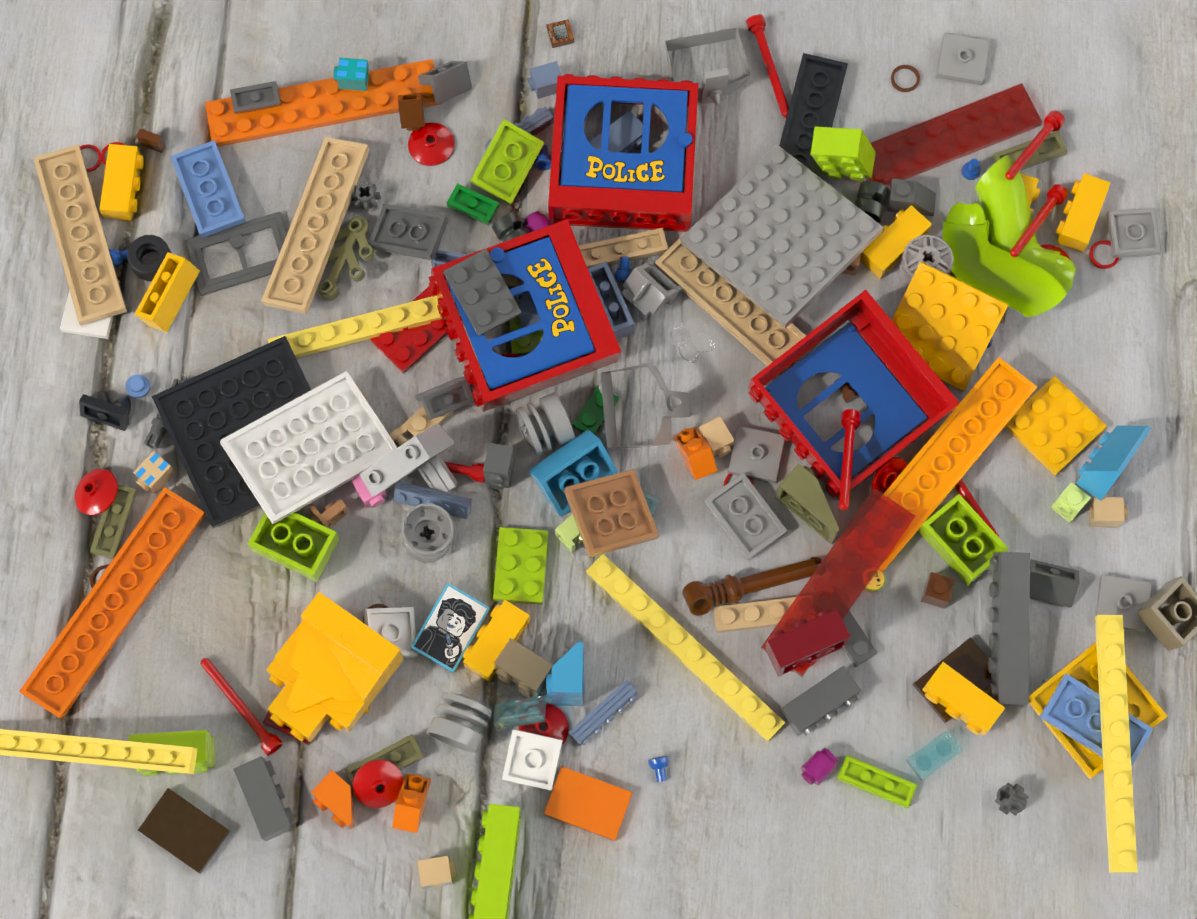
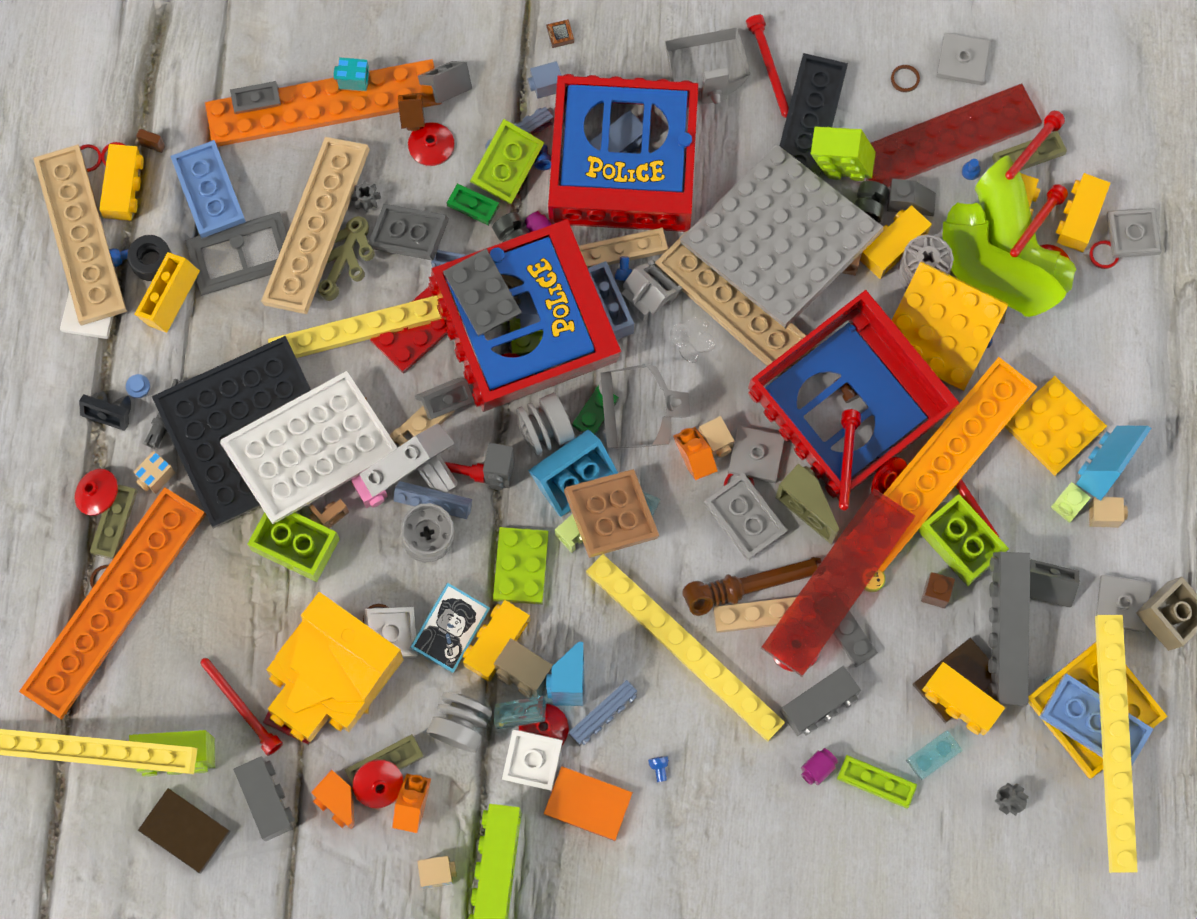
(807, 641): dark red brick -> none

